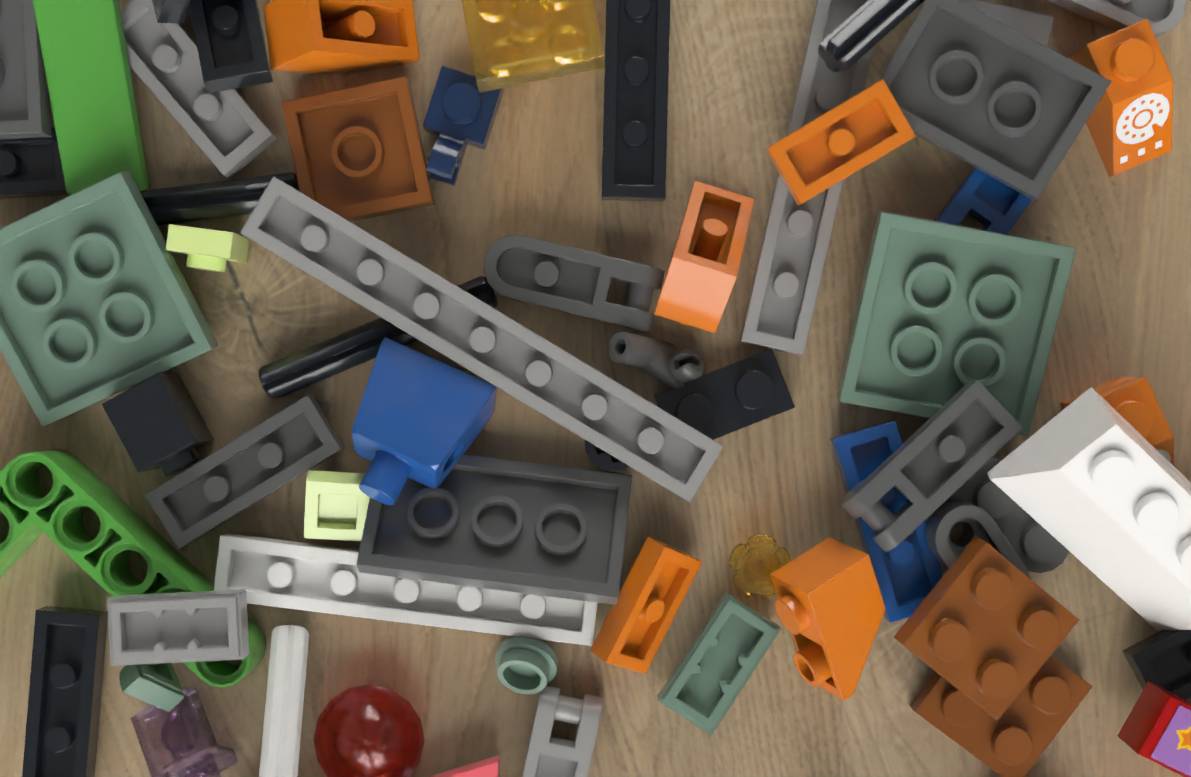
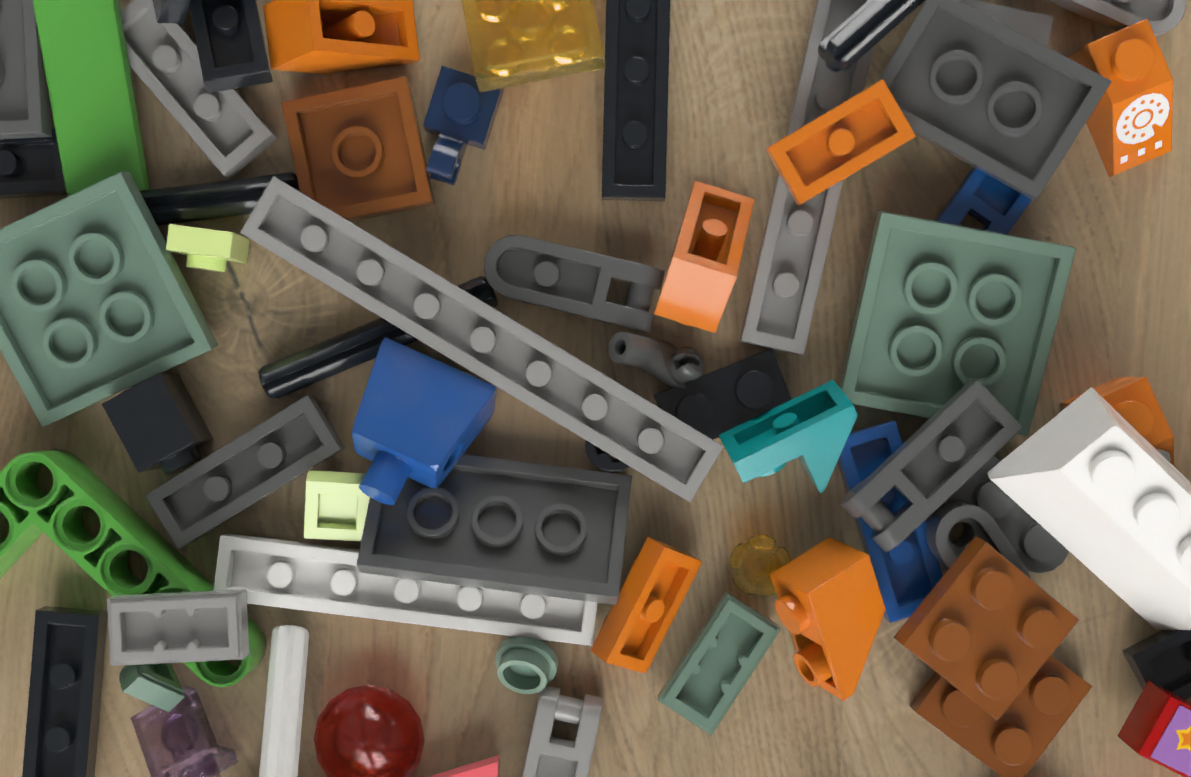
(804, 427): none -> teal slope

